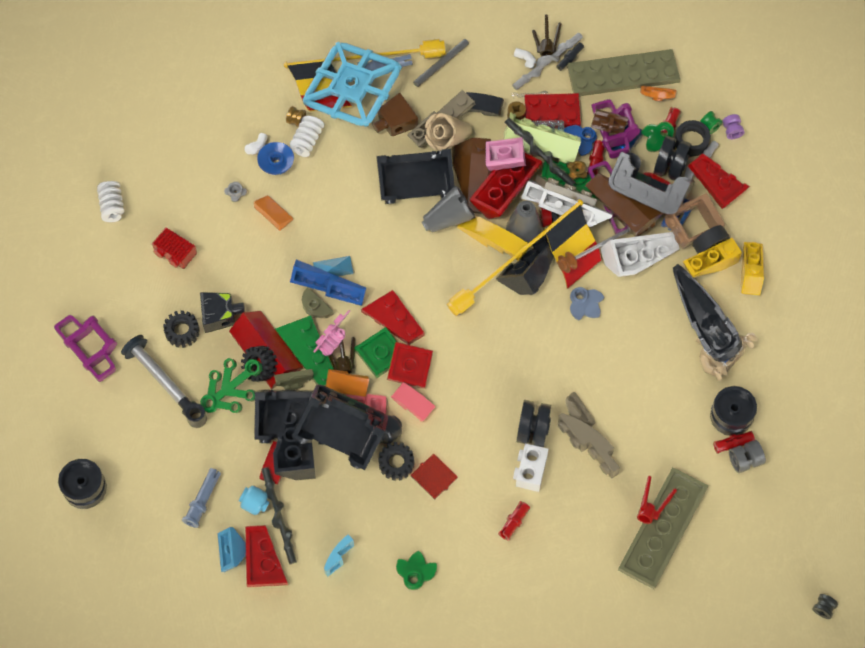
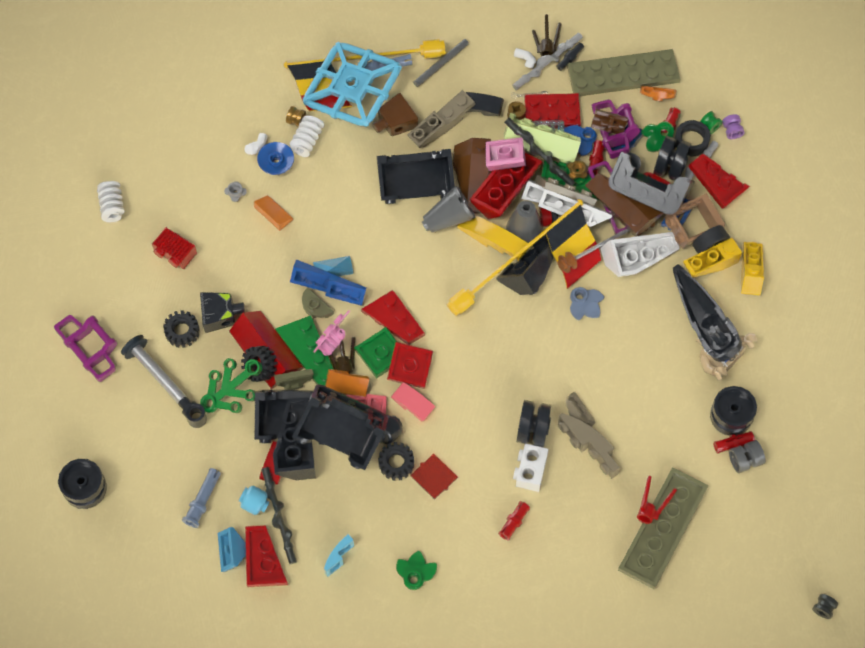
(446, 131): tan cone -> none

